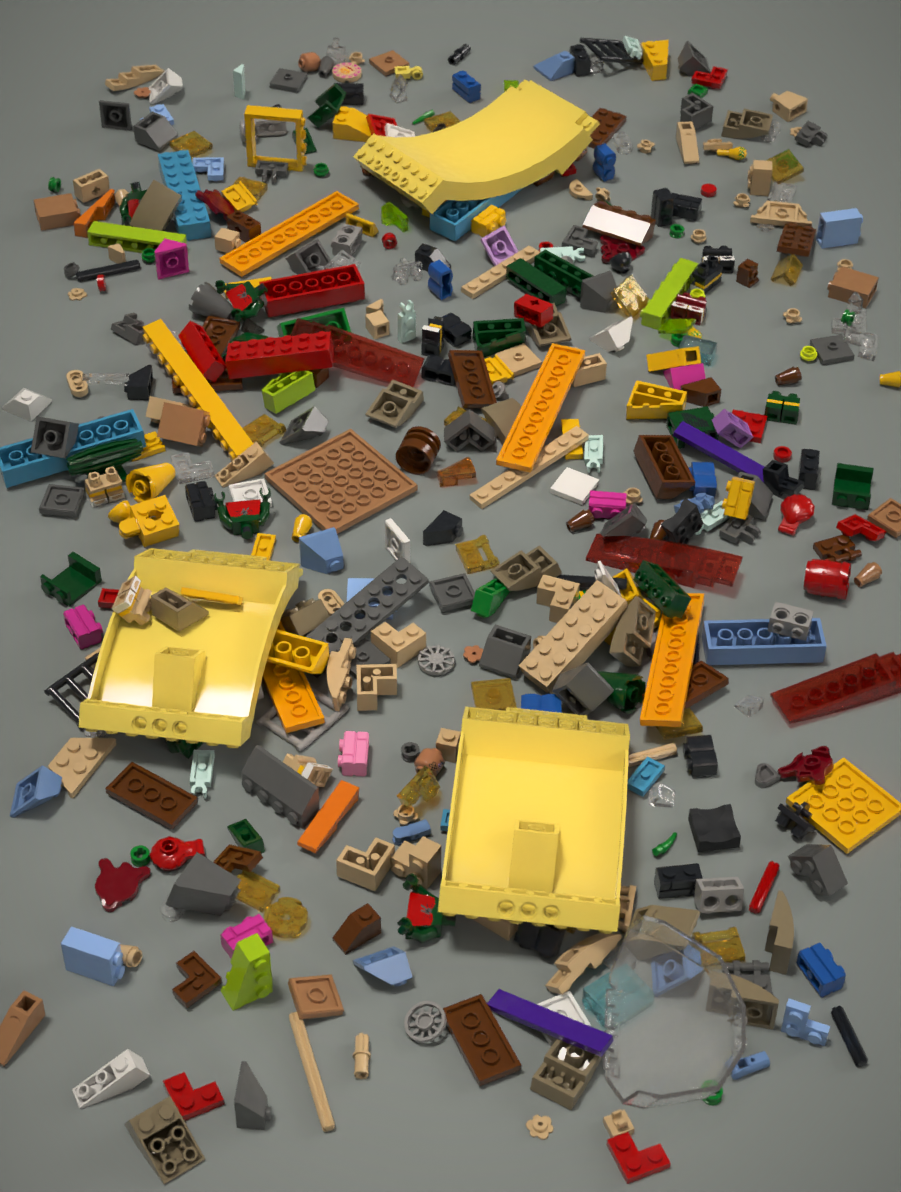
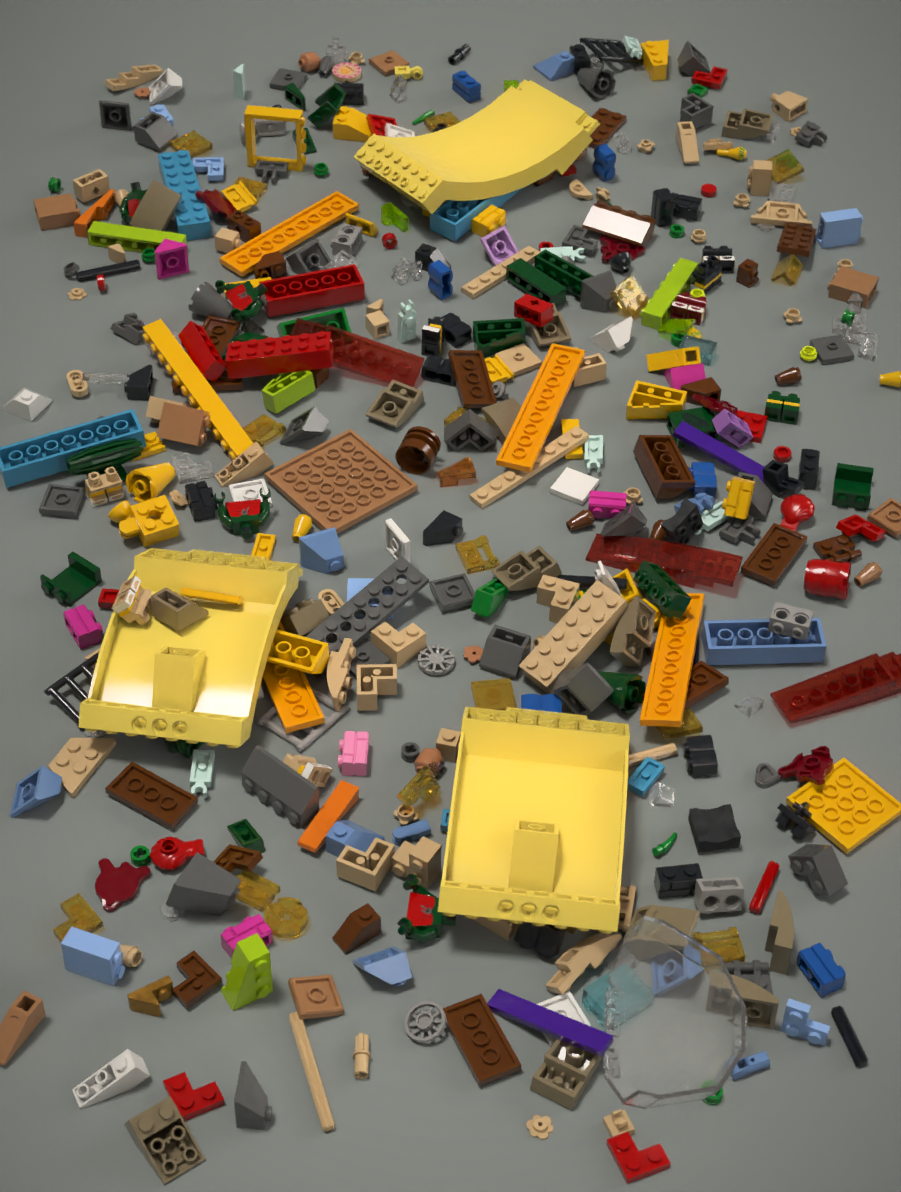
(54, 437): dark grey slope -> none
(79, 915): none -> clear yellow plate
(147, 998): none -> pearl gold slope
(177, 498): none -> tan plant
(271, 265): none -> reddish brown slope
(295, 96): none -> dark green slope
(349, 834): none -> medium blue slope
(597, 81): none -> dark grey cone
(714, 404): none -> dark red tile
(773, 554): none -> reddish brown plate

